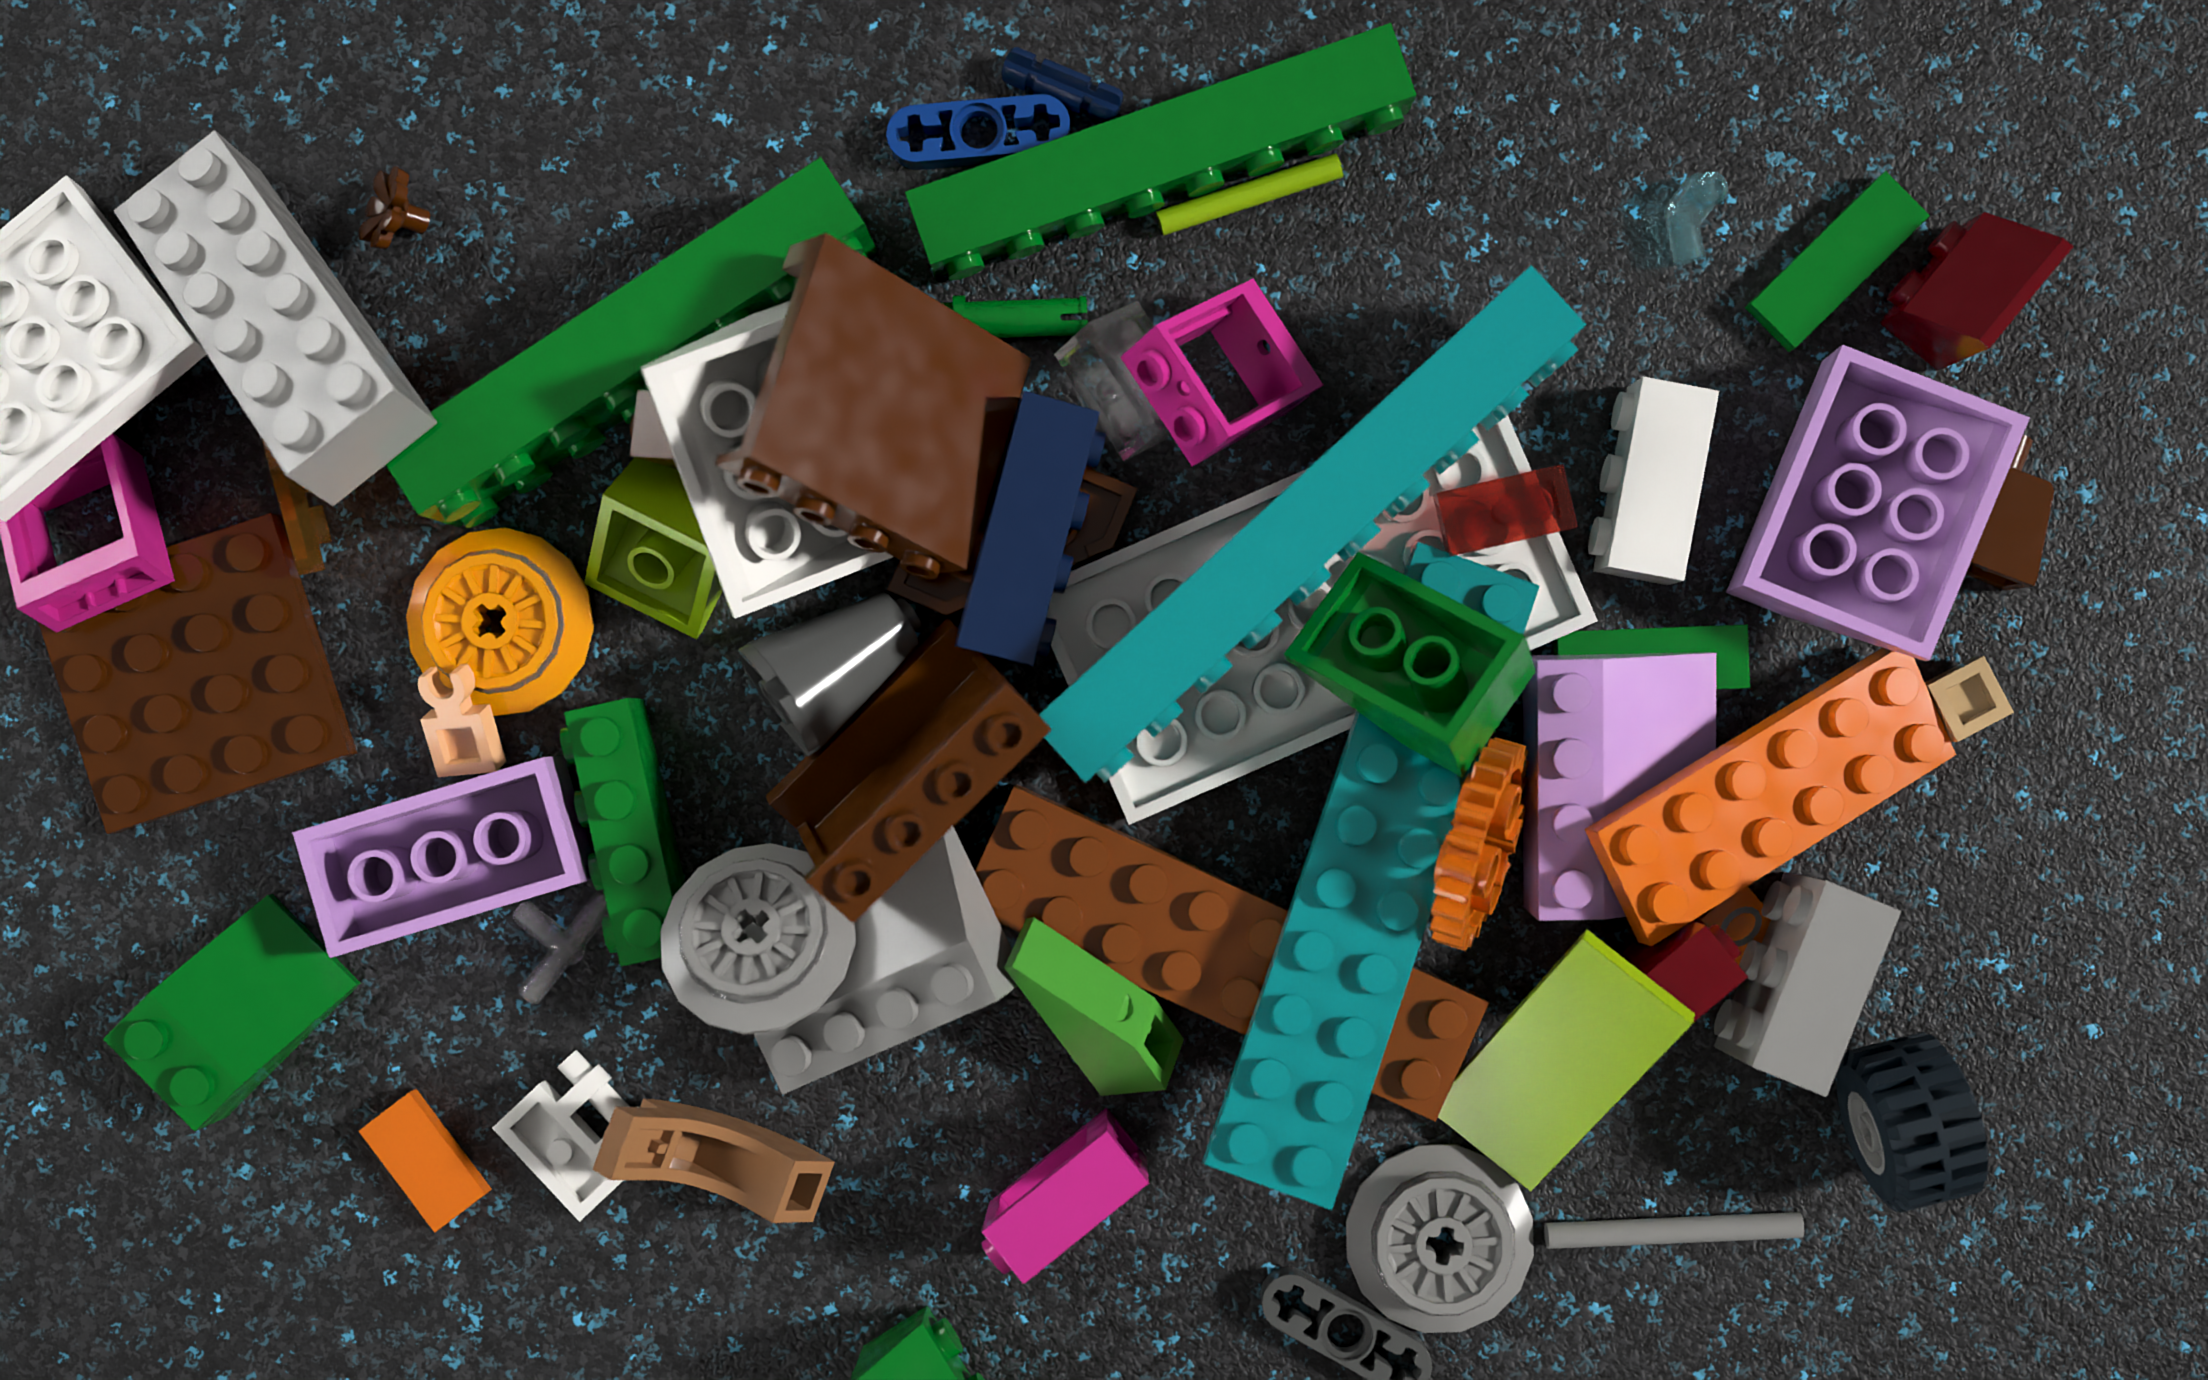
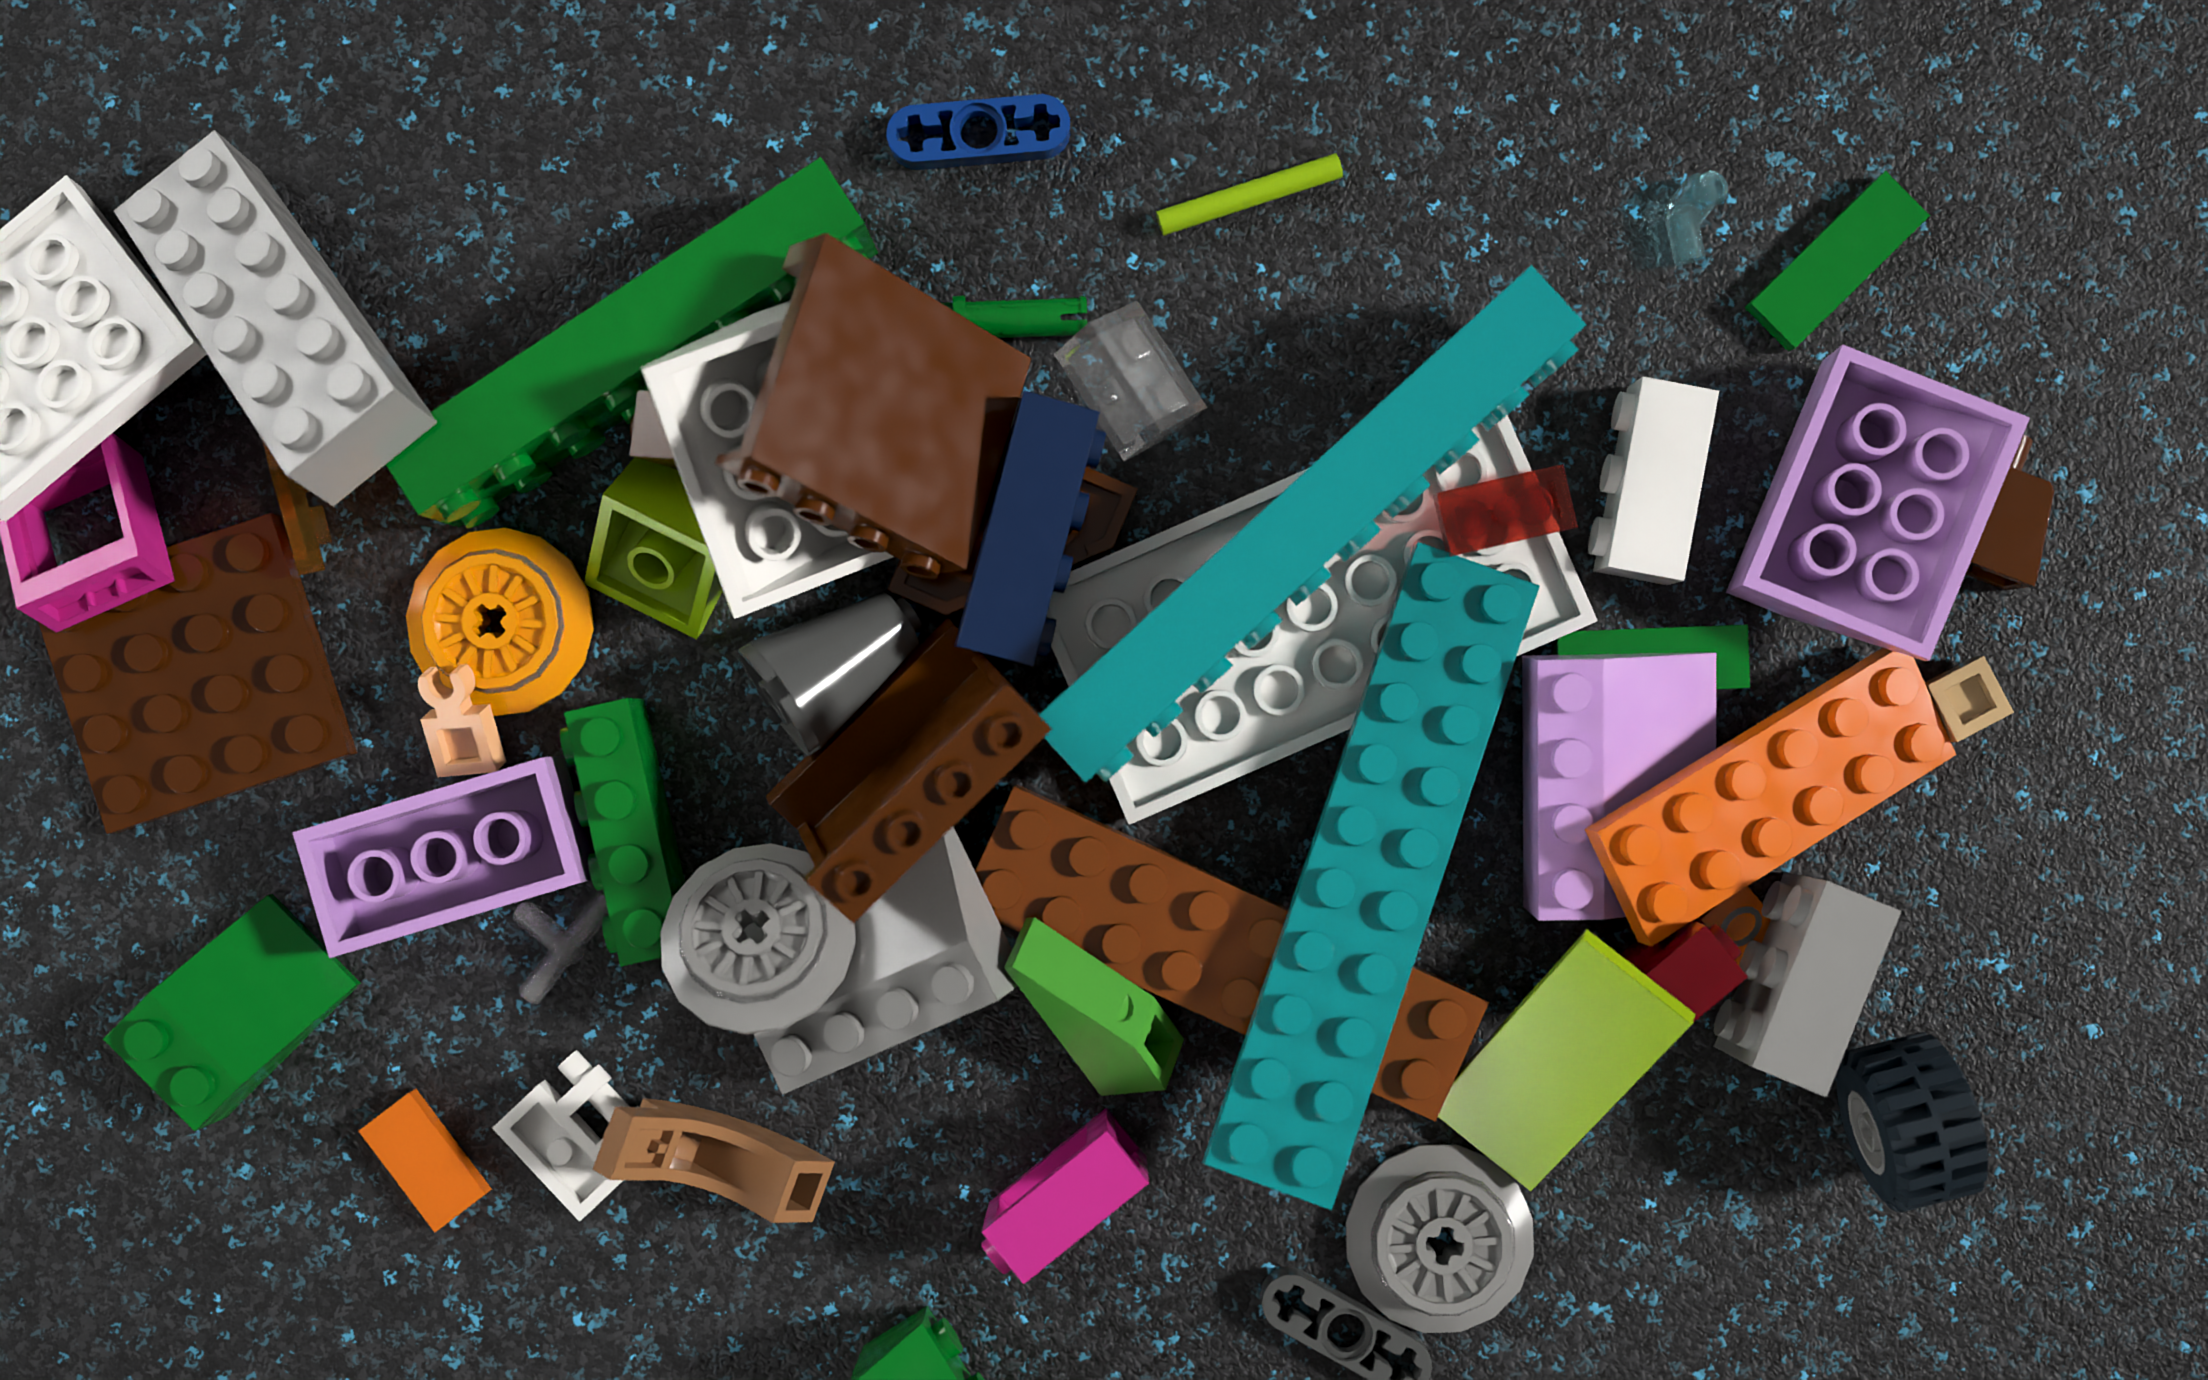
(391, 210): reddish brown plant -> none
(1063, 83): dark blue axle -> none
(1163, 152): green brick -> none
(1239, 324): dark pink window -> none
(1414, 661): green slope -> none
(1478, 847): orange gear -> none
(1673, 1230): light grey bar -> none
(1971, 287): dark red slope -> none

